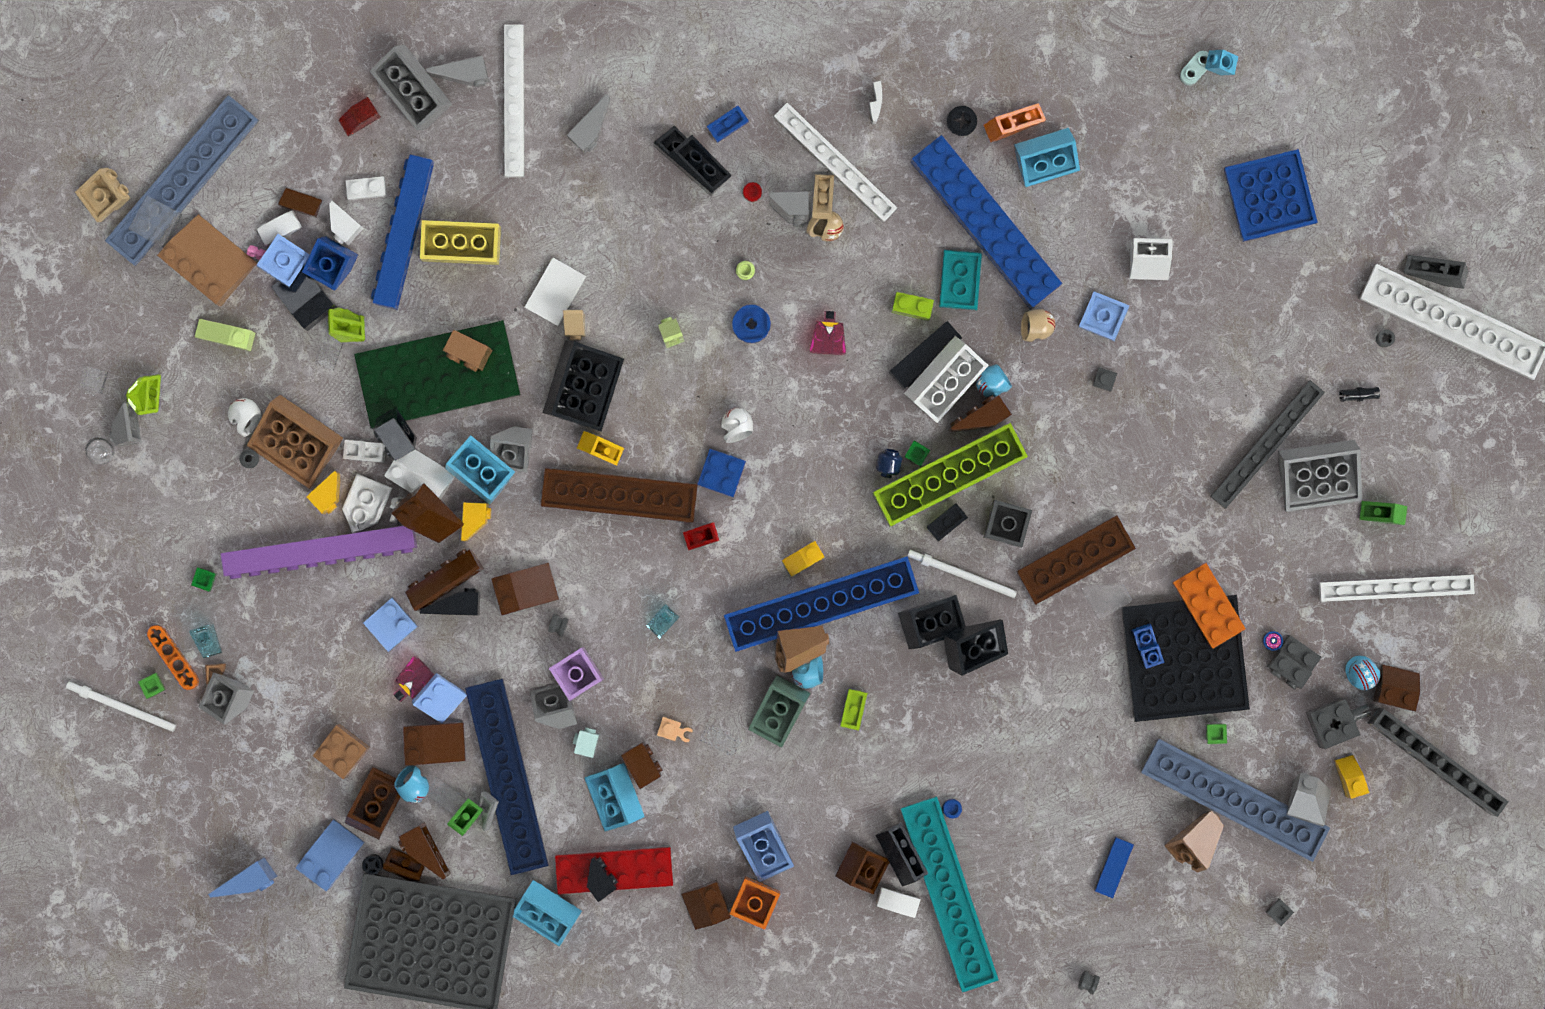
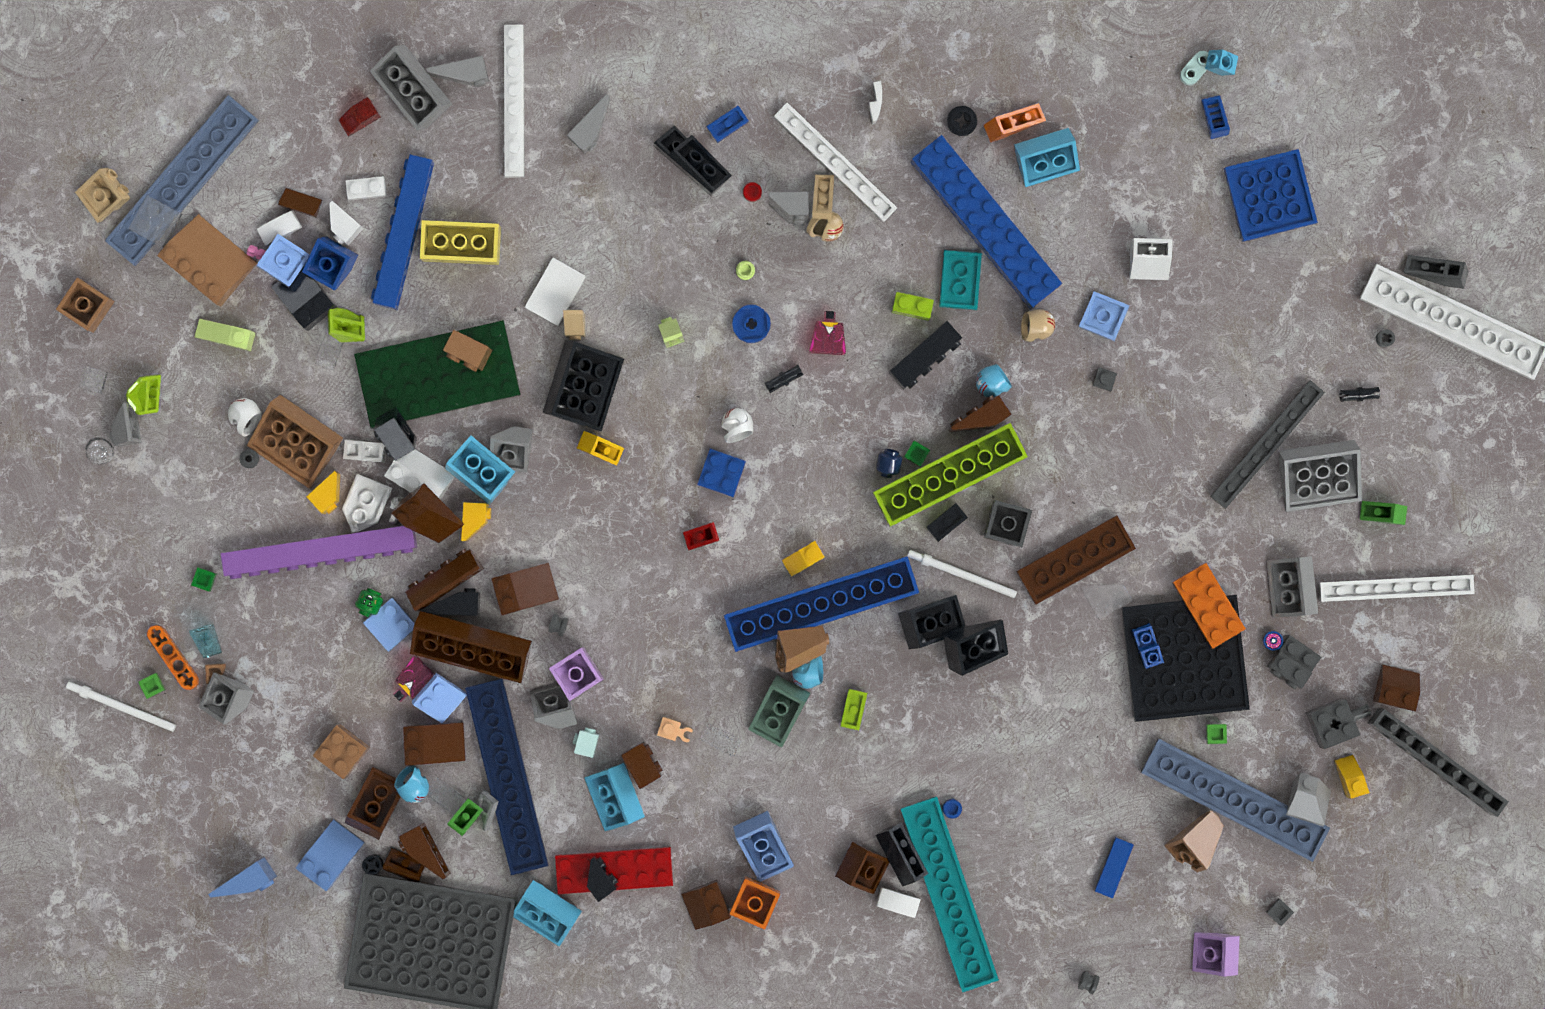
(85, 305): none -> medium nougat brick
(369, 602): none -> green head
(470, 647): none -> reddish brown brick
(619, 495): reddish brown plate -> none
(663, 621): clear light blue slope -> none
(784, 379): none -> black pin
(946, 379): white brick -> none
(1216, 954): none -> lavender slope
(1223, 124): none -> blue slope
(1292, 587): none -> light grey slope
(1362, 673): medium azure helmet -> none

